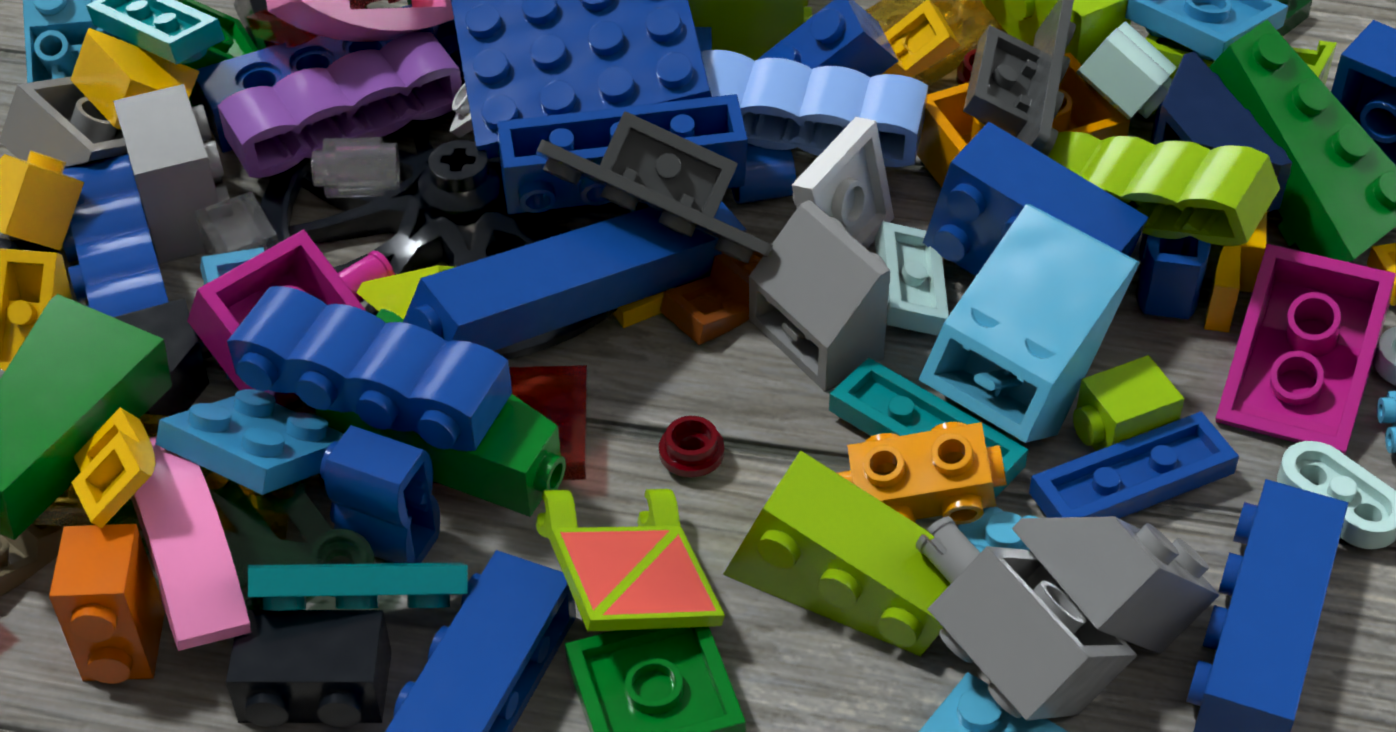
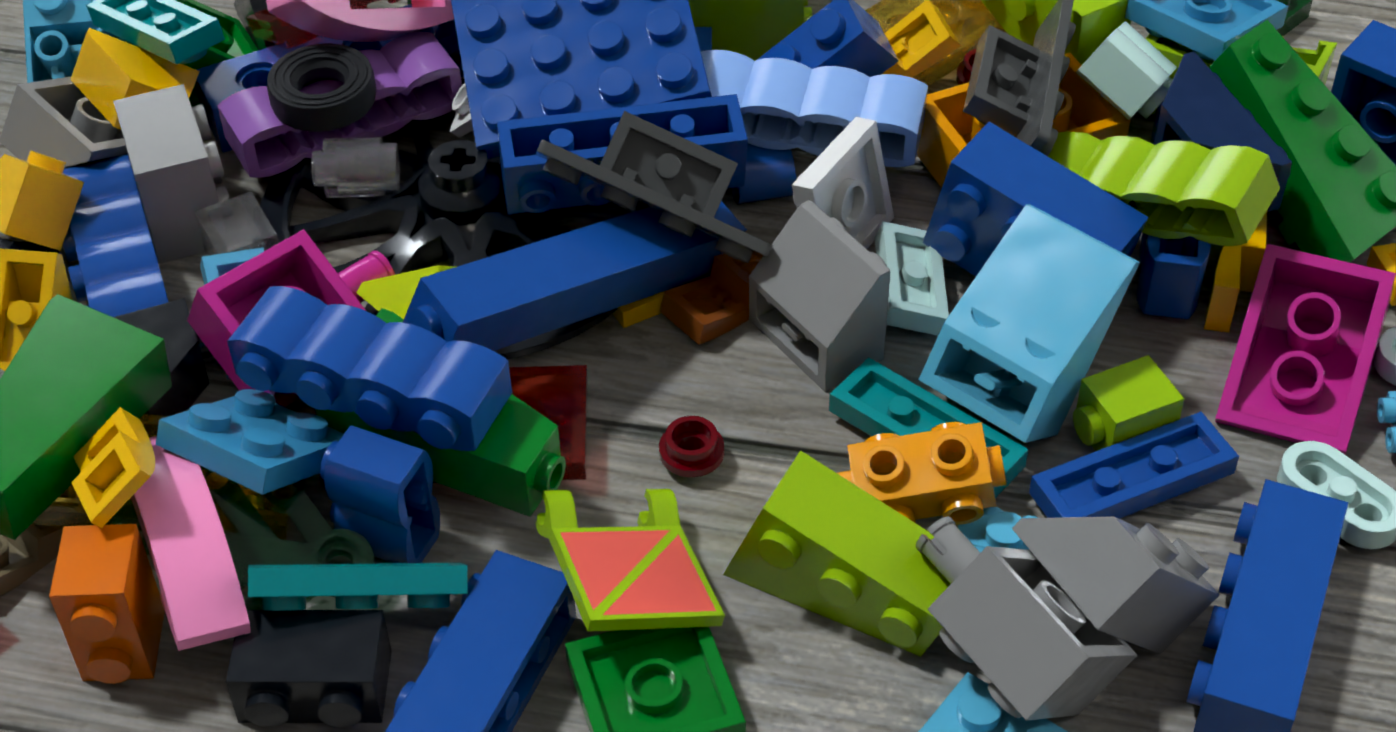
(325, 110): none -> black tyre

